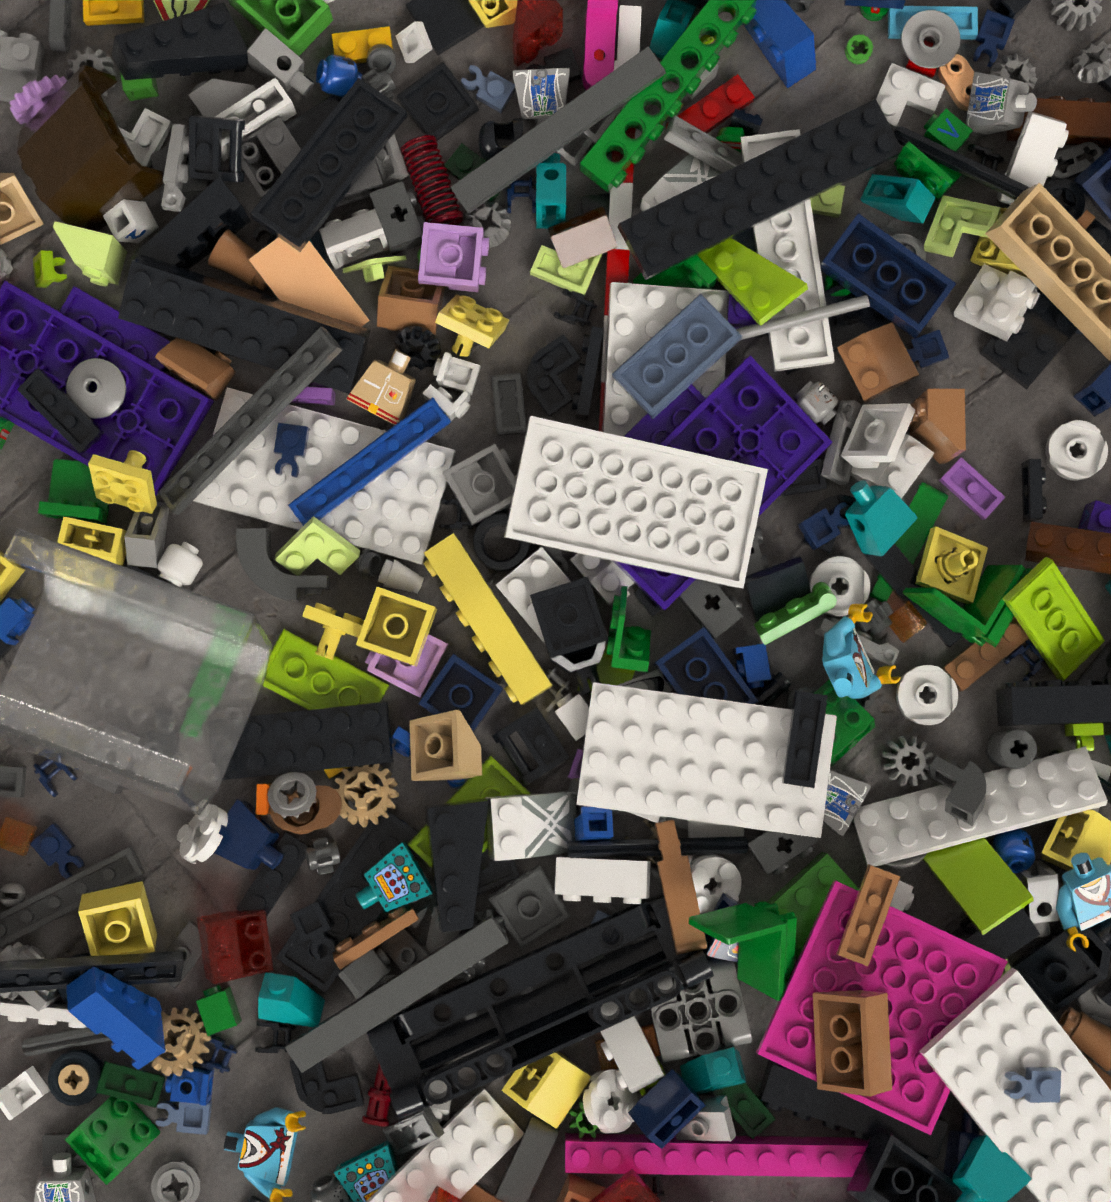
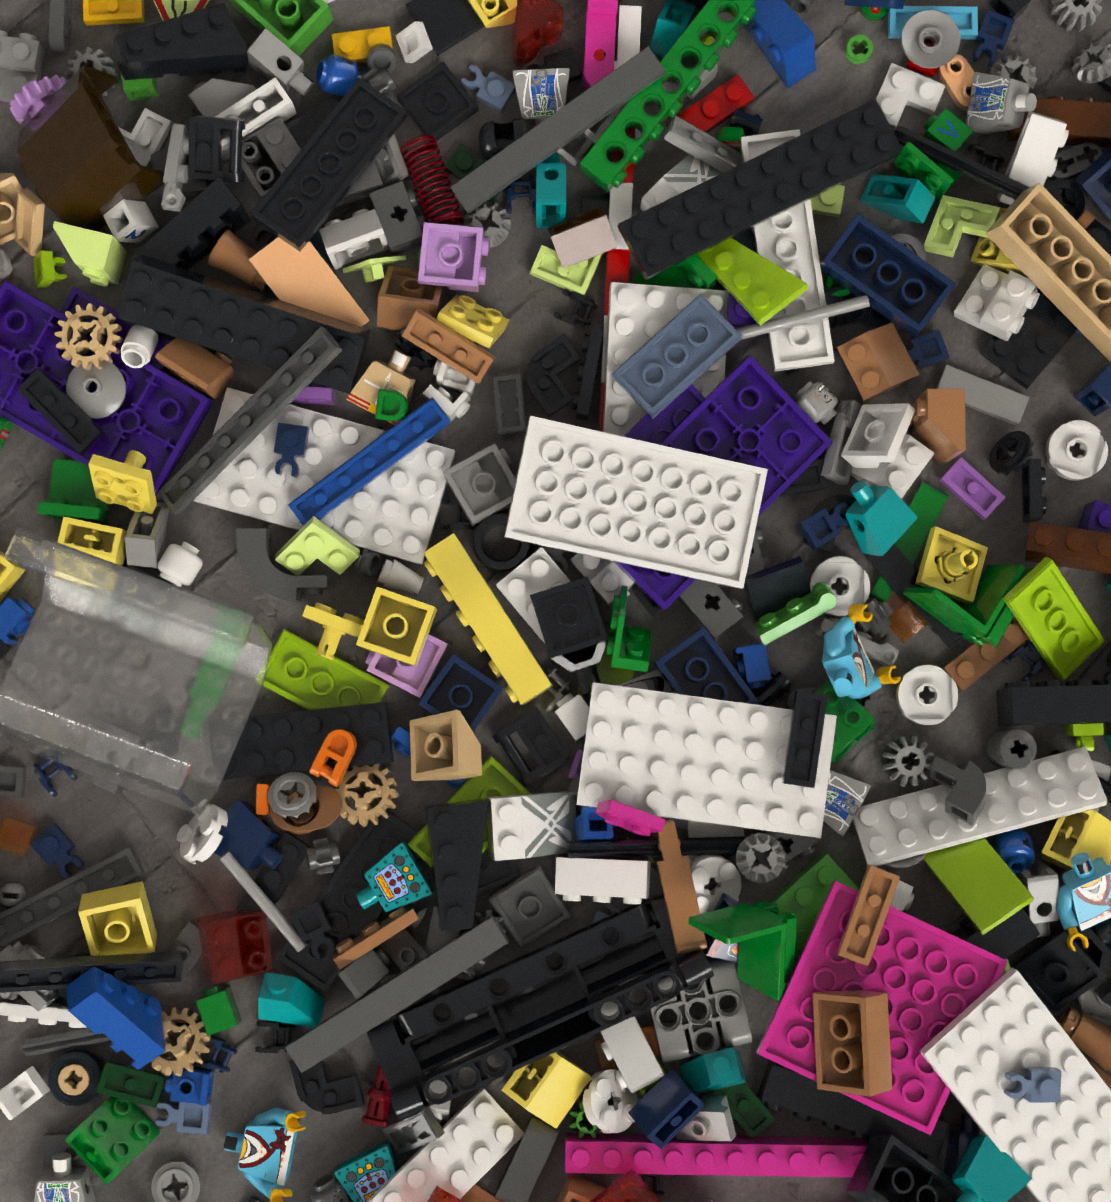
(29, 221): none -> tan tile
(98, 329): none -> tan gear
(138, 346): none -> white brick
(262, 901): none -> light grey bar
(339, 746): none -> orange plate
(391, 405): none -> green tile
(448, 346): none -> medium nougat plate
(629, 818): none -> dark pink wing
(746, 857): none -> light grey gear
(985, 395): none -> light grey tile
(1015, 442): none -> black gear

